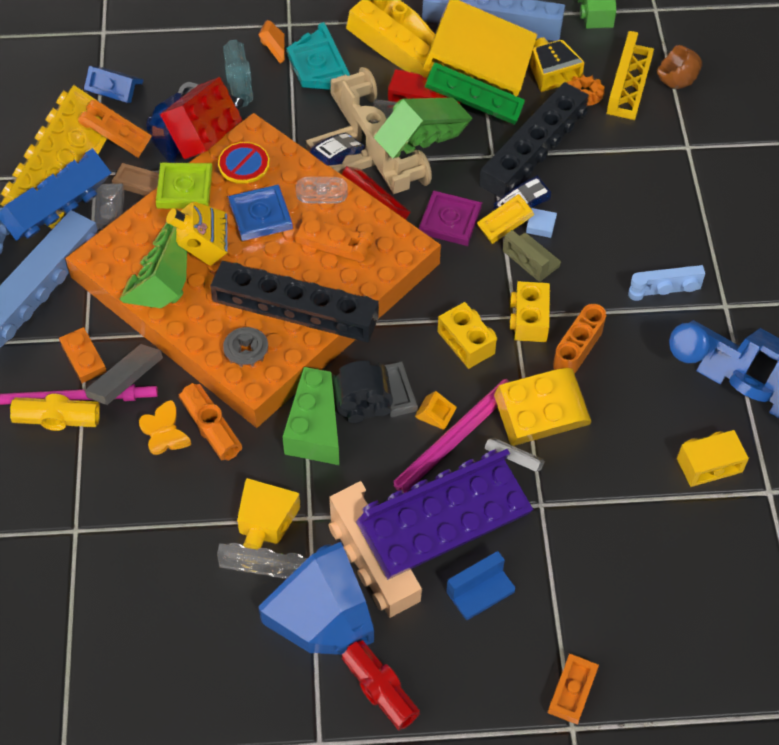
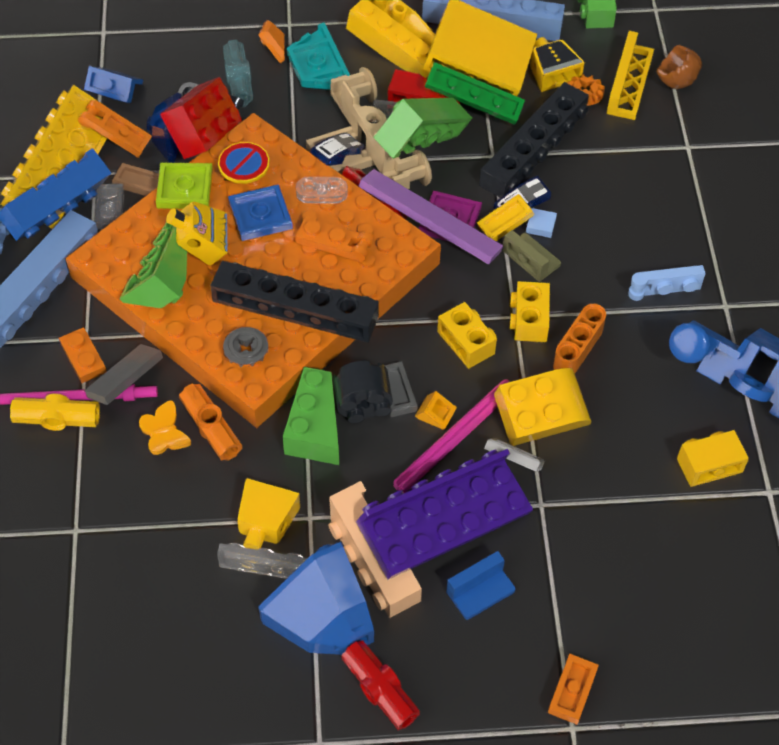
(431, 216): none -> medium lavender tile

